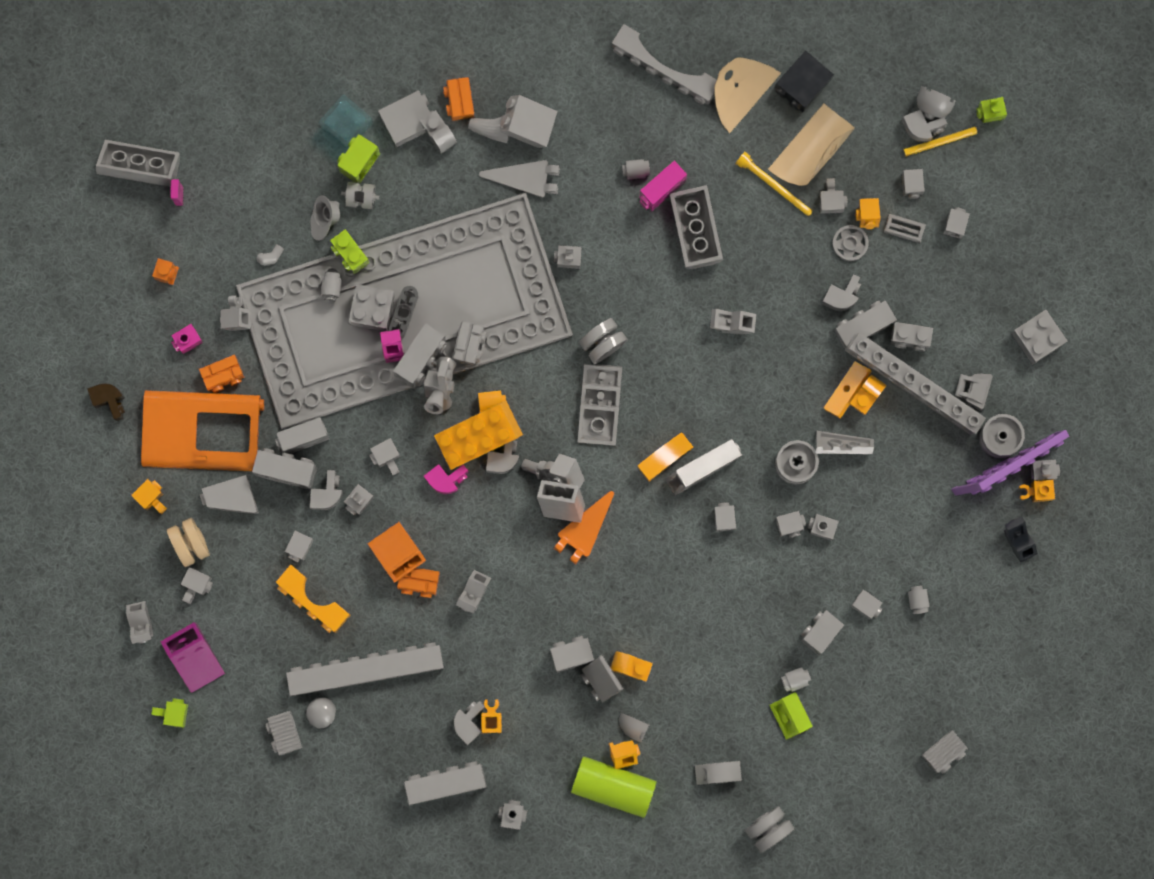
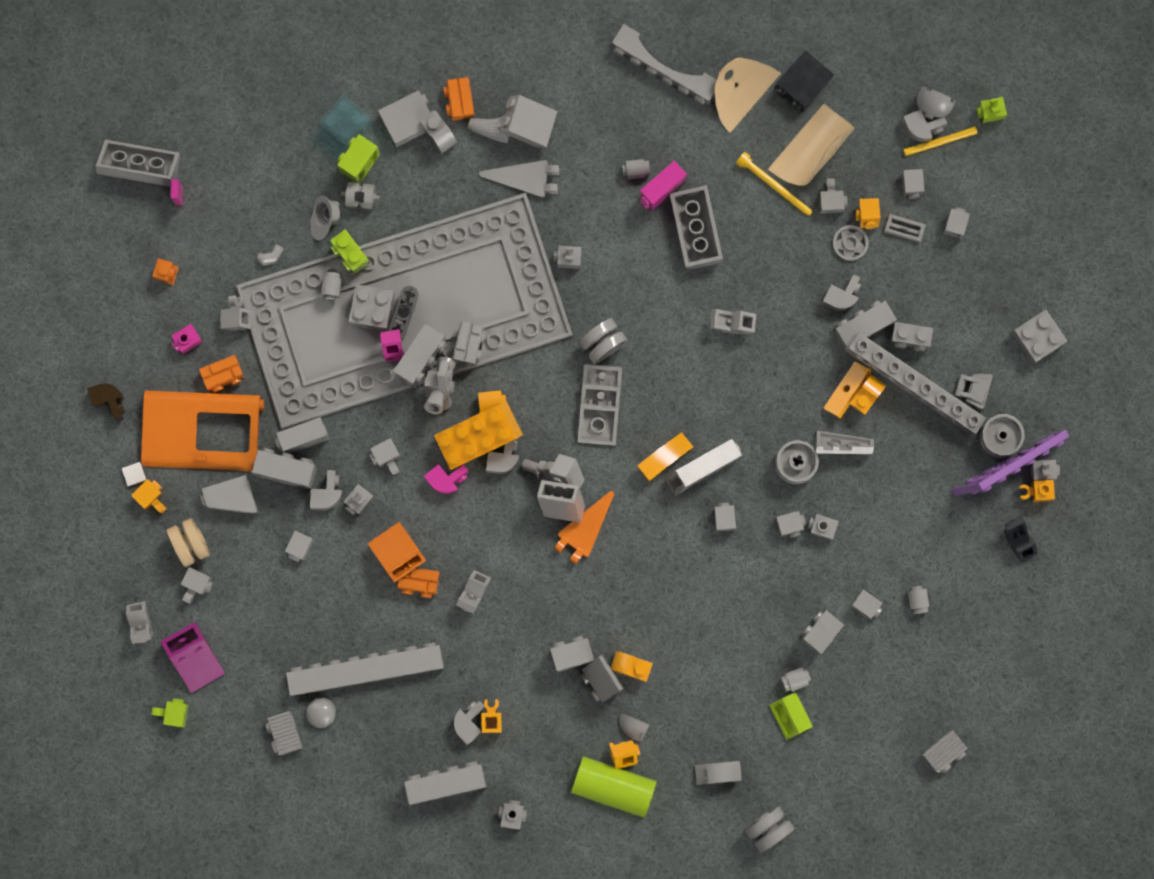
(134, 474): none -> white tile
(294, 583): light orange arch -> none

